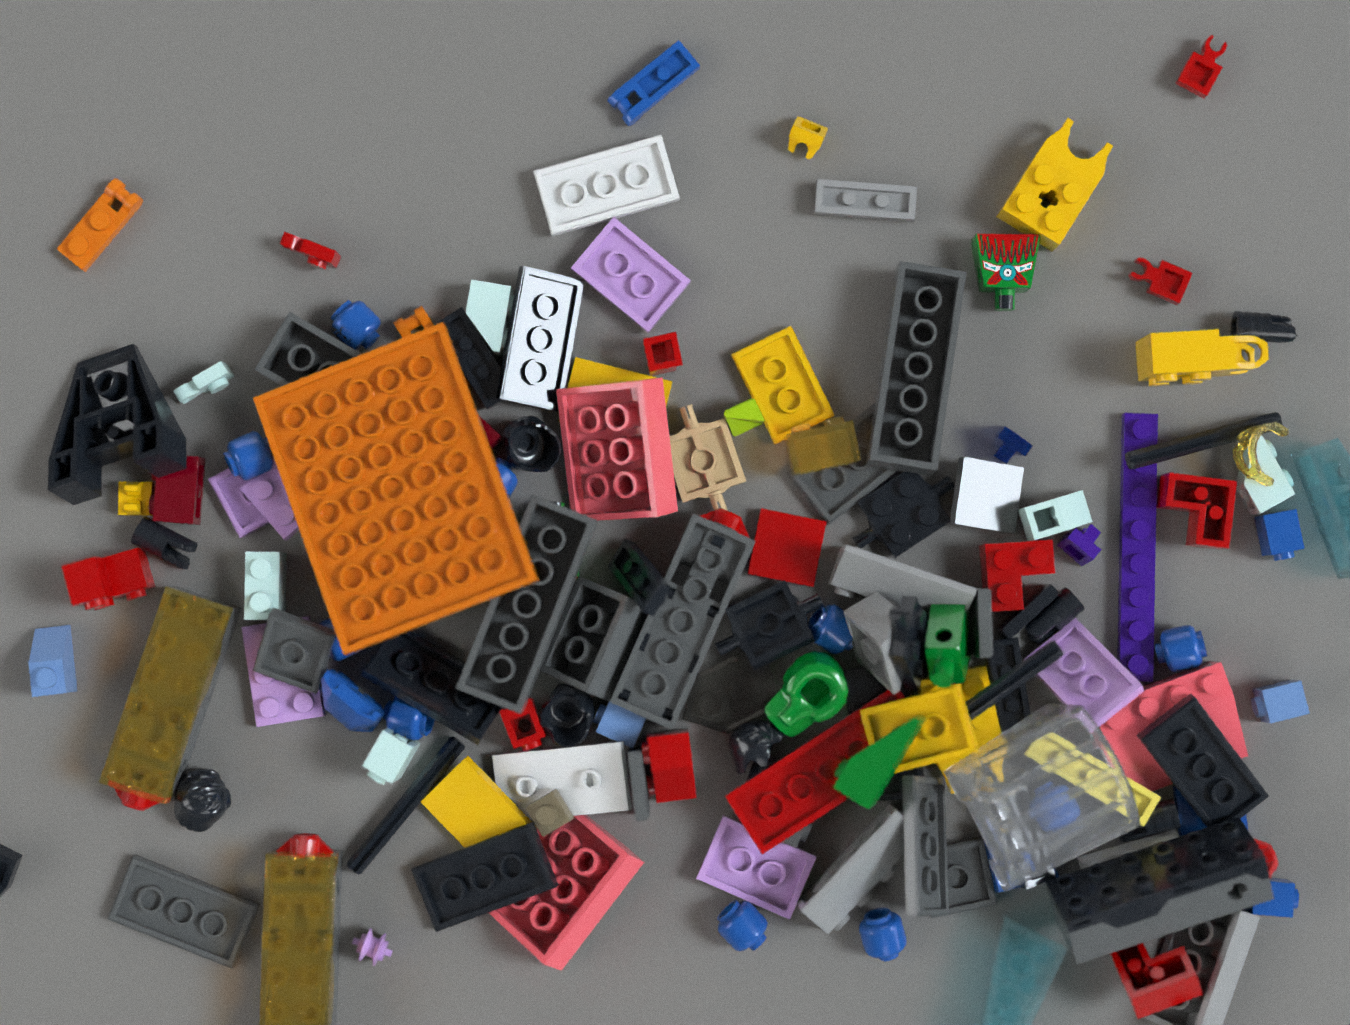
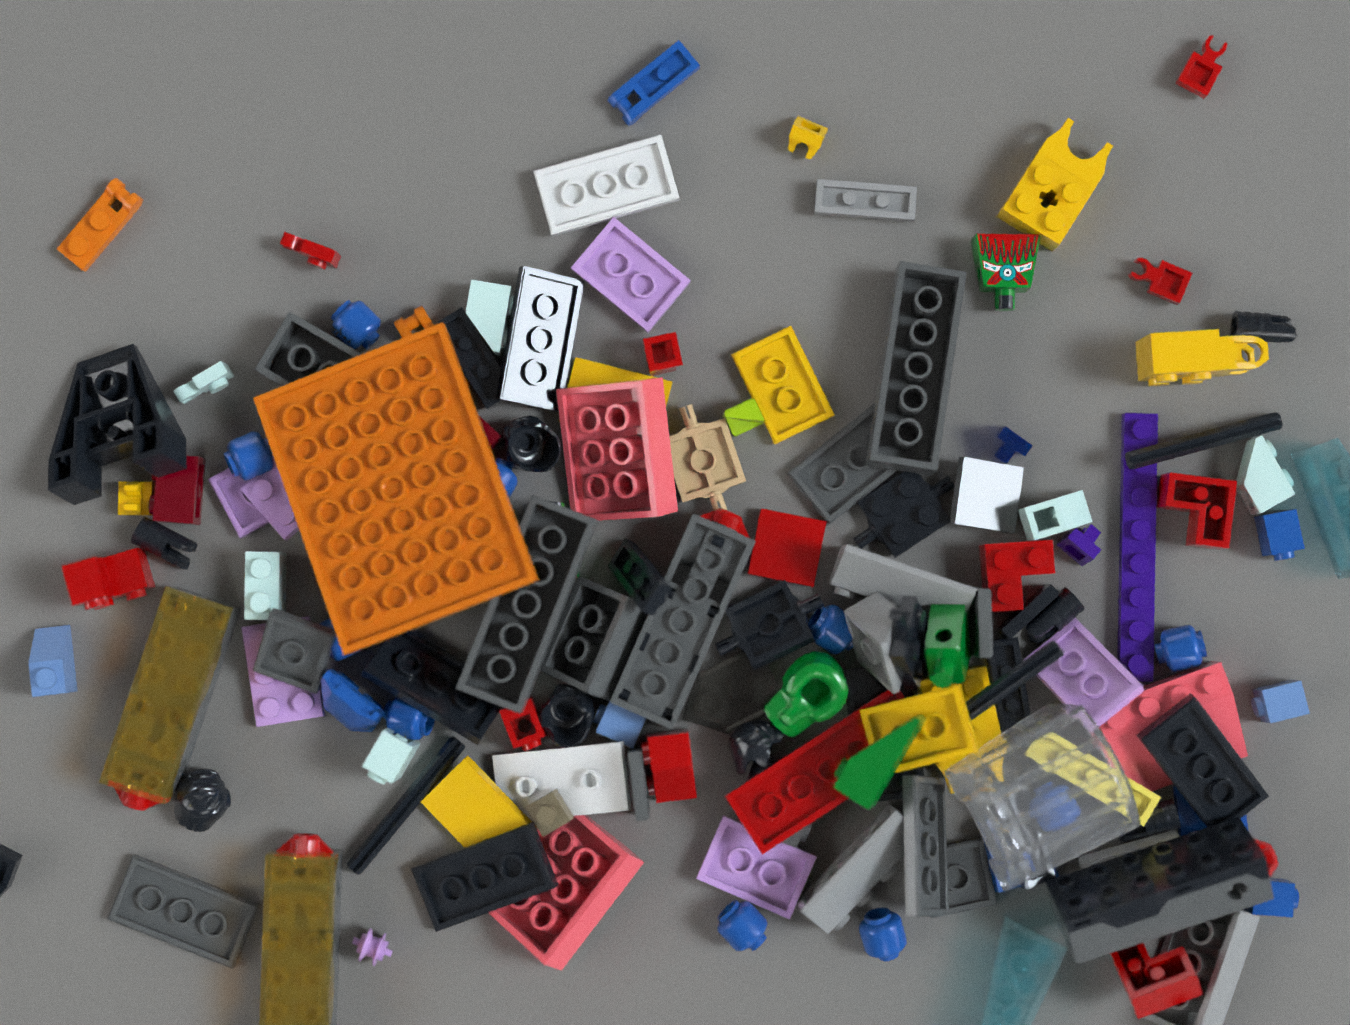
(822, 447): clear yellow brick -> none
(1255, 471): clear yellow helmet -> none

